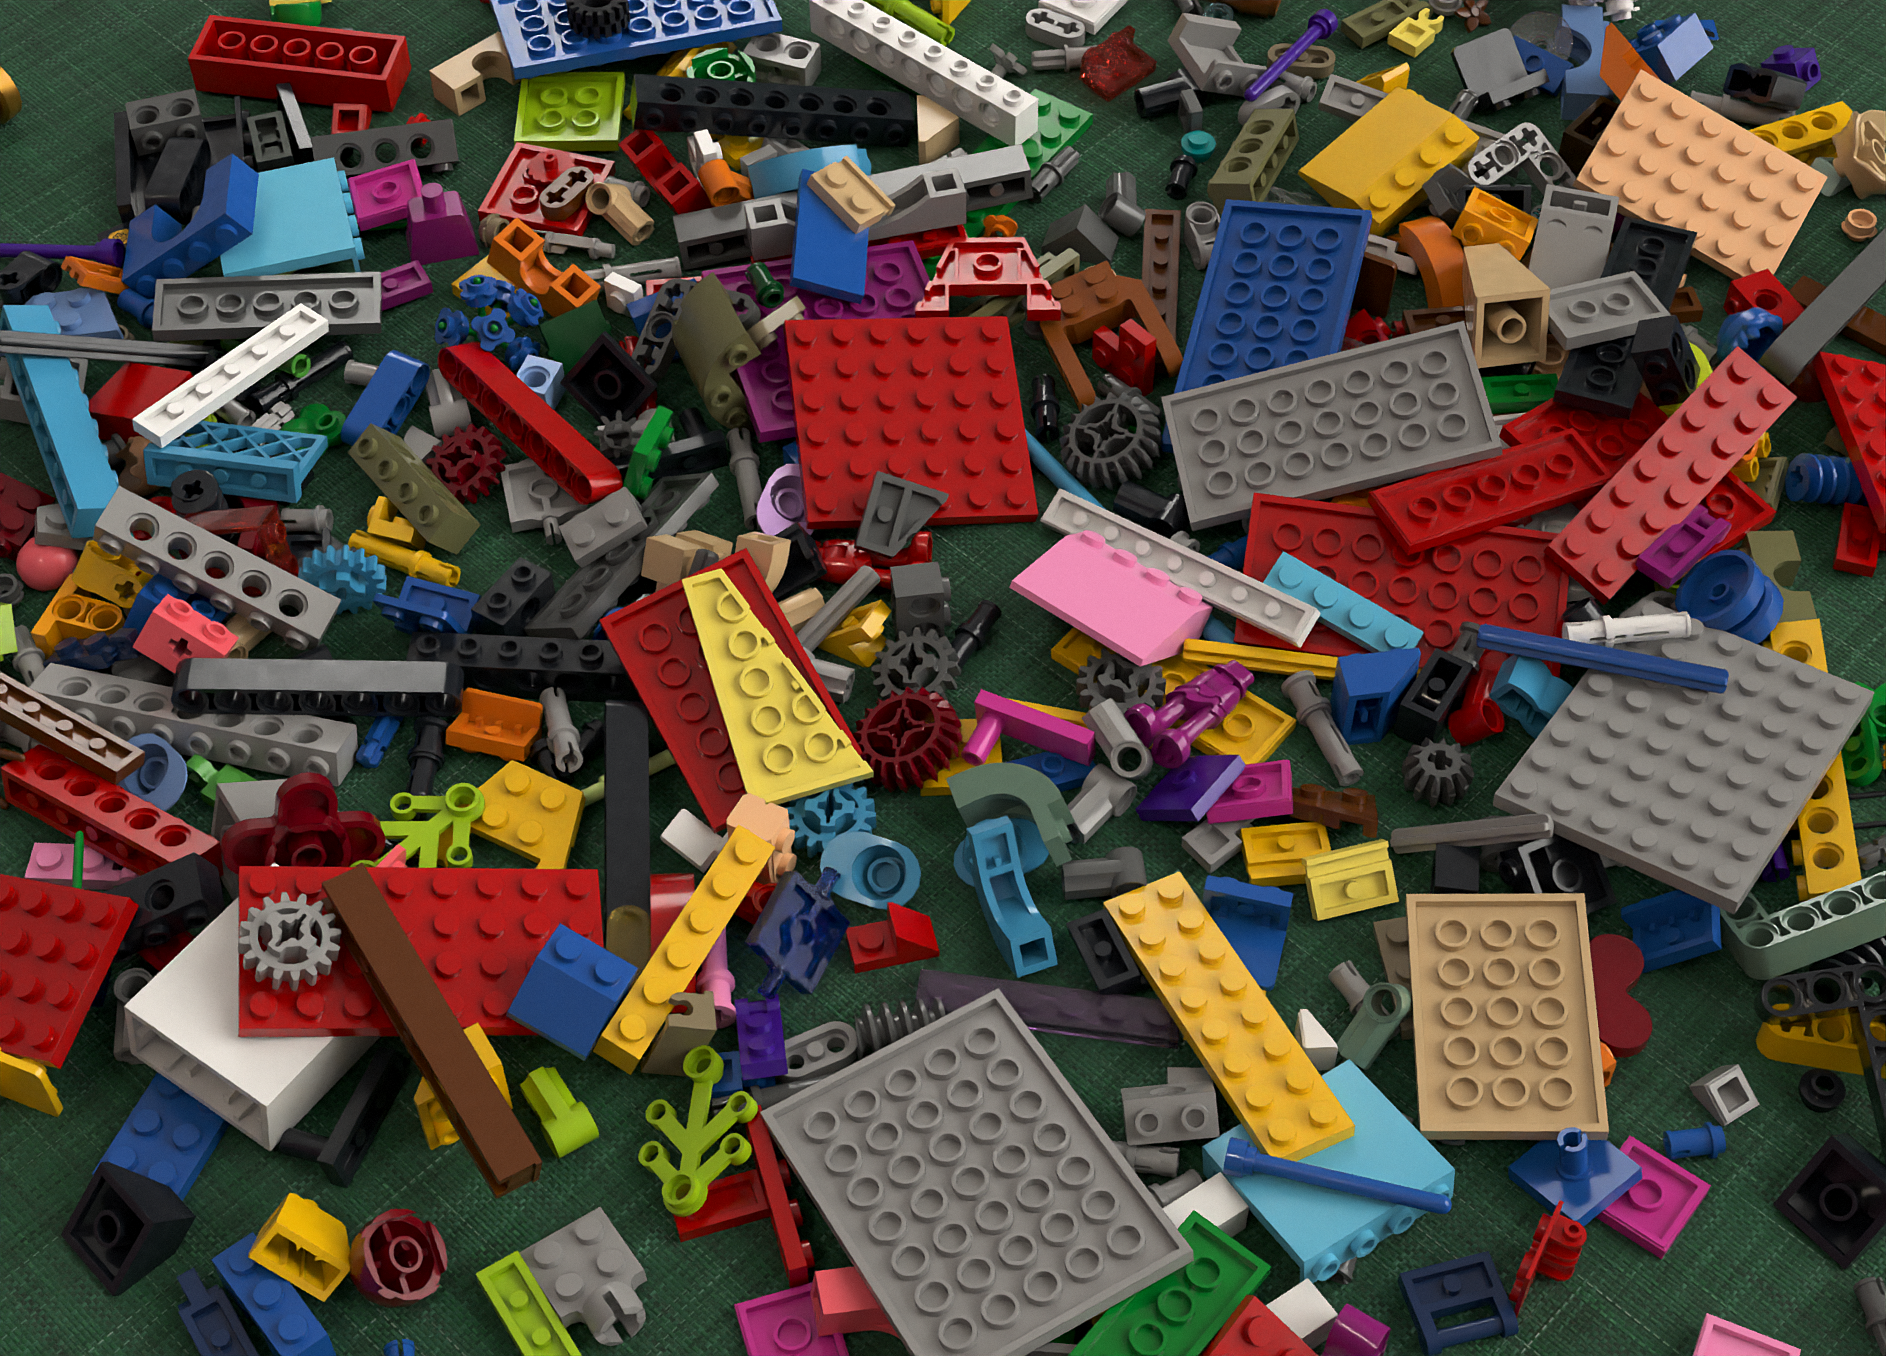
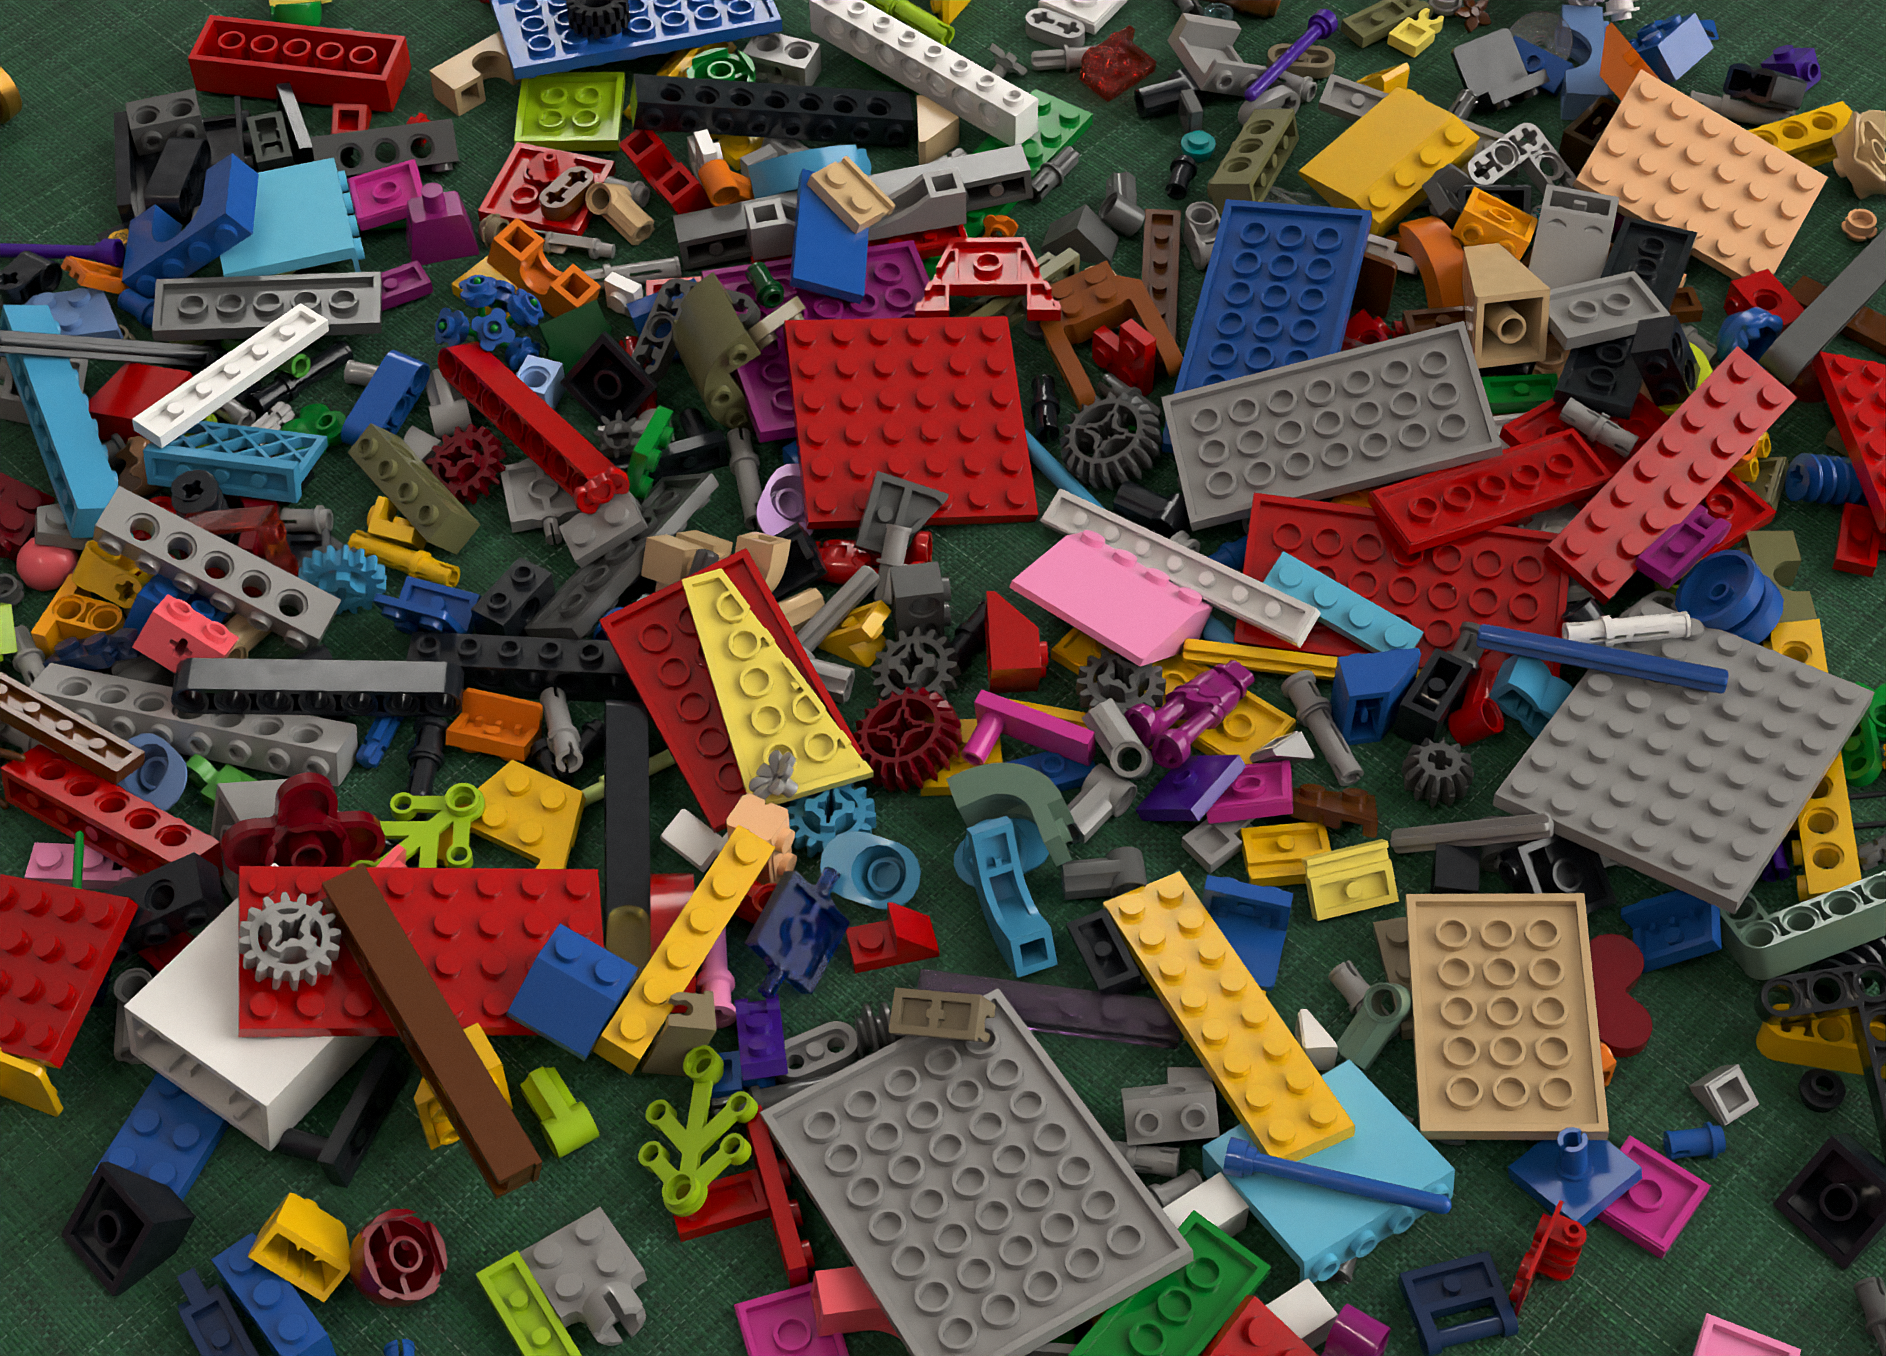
(601, 489): none -> red piece
(775, 777): none -> light grey plant
(892, 555): none -> light grey axle
(940, 1015): none -> dark tan hinge
(1012, 648): none -> red slope
(1285, 747): none -> light grey slope
(1598, 427): none -> light grey pin
(1834, 182): light aqua slope -> none

